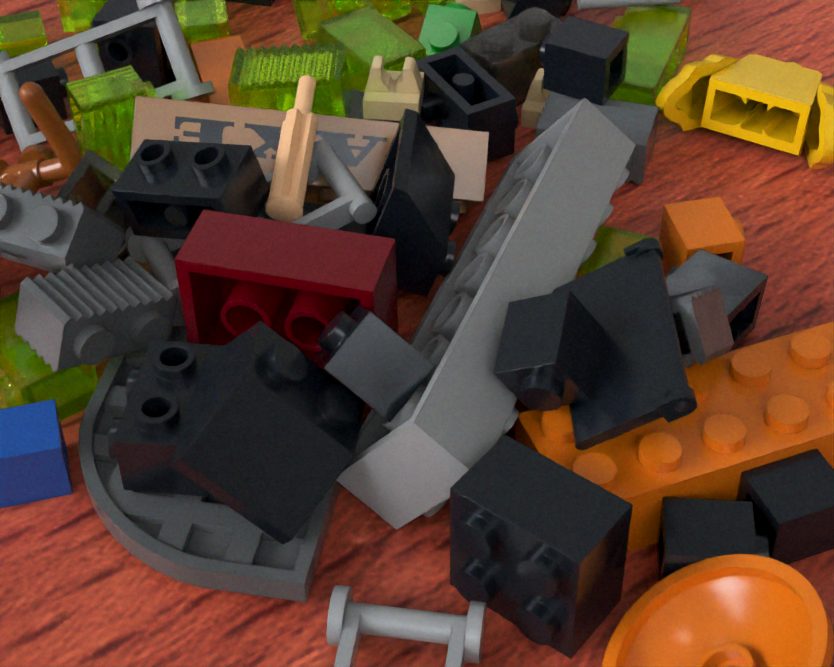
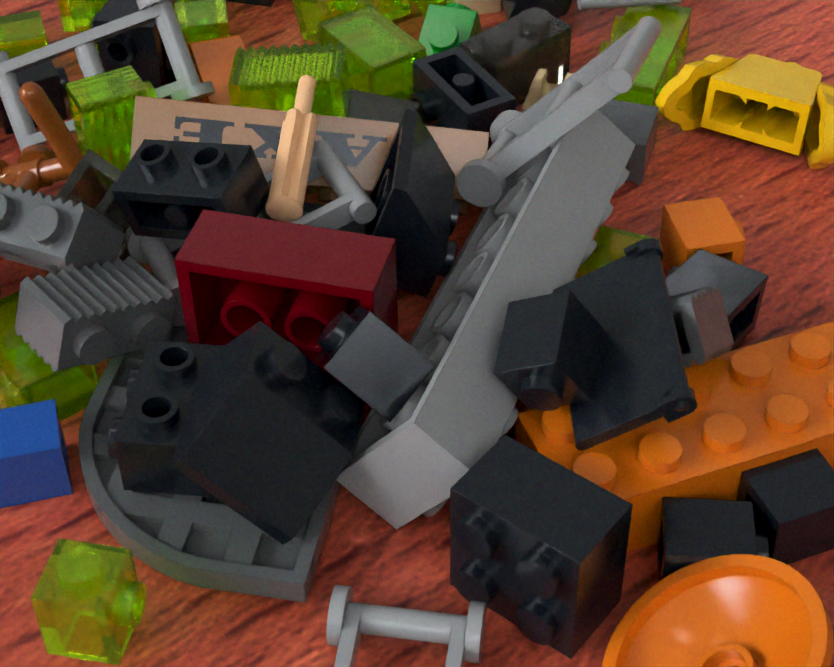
(88, 601): none -> clear neon green brick
(392, 92): tan tile -> none
(525, 134): none -> light grey piece
(584, 60): black brick -> none

